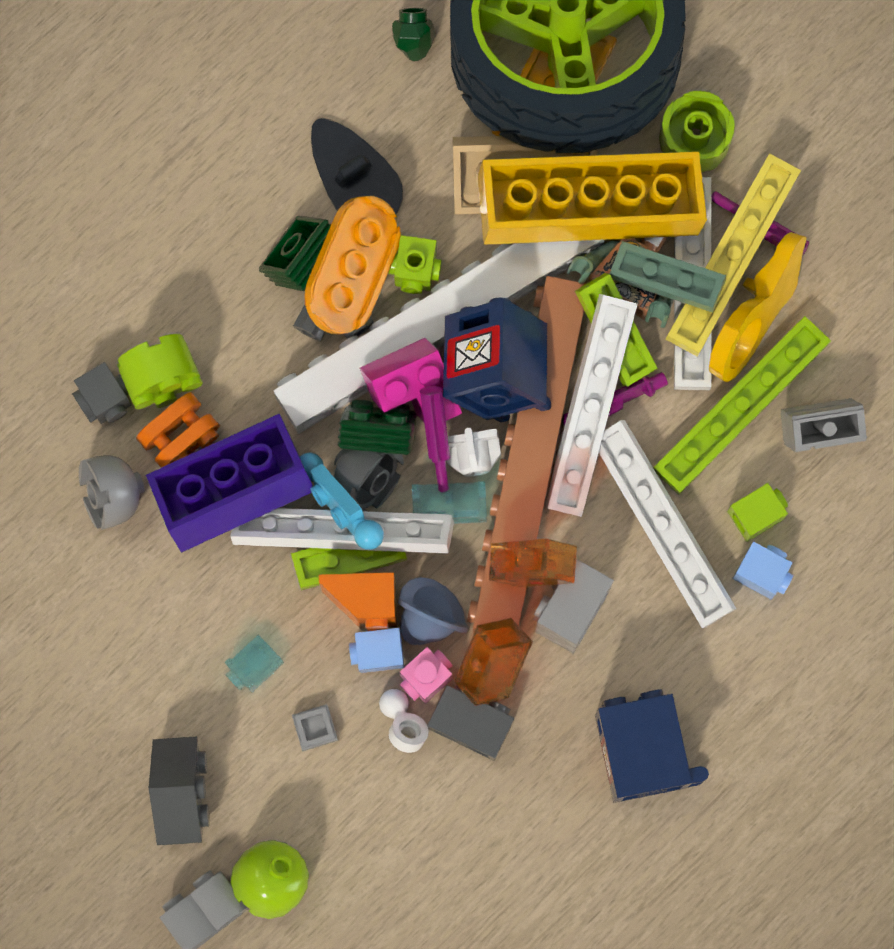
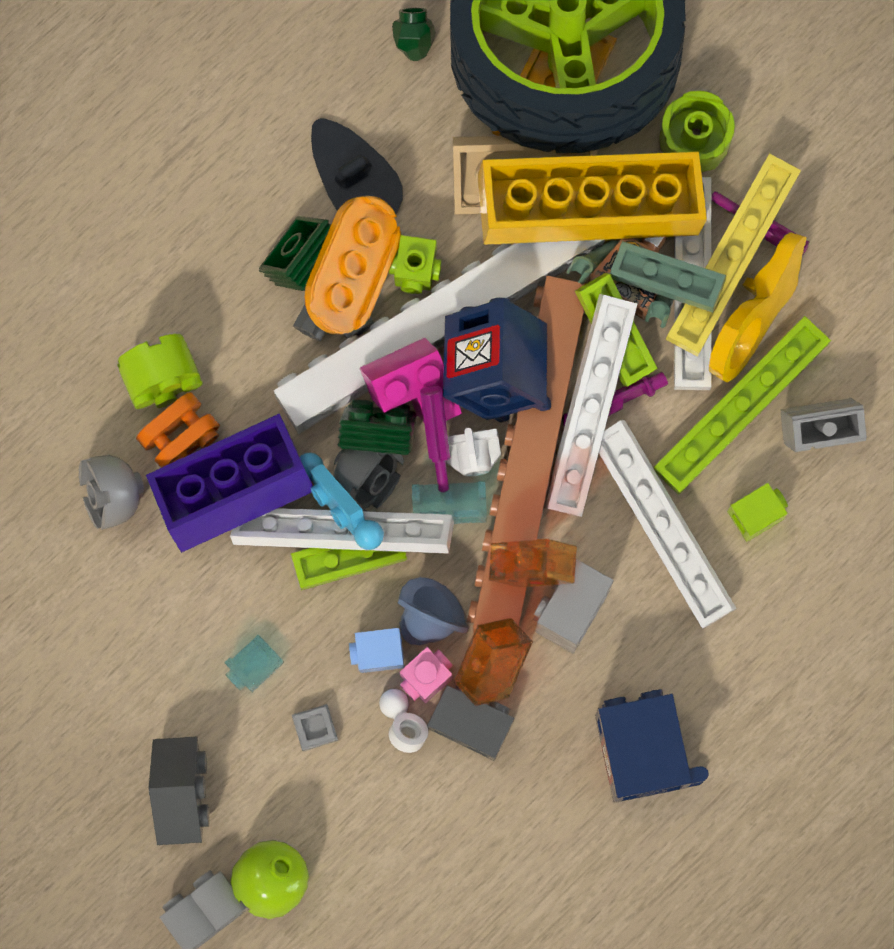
(102, 395): dark grey brick -> none
(363, 597): orange slope -> none
(765, 570): light blue brick -> none

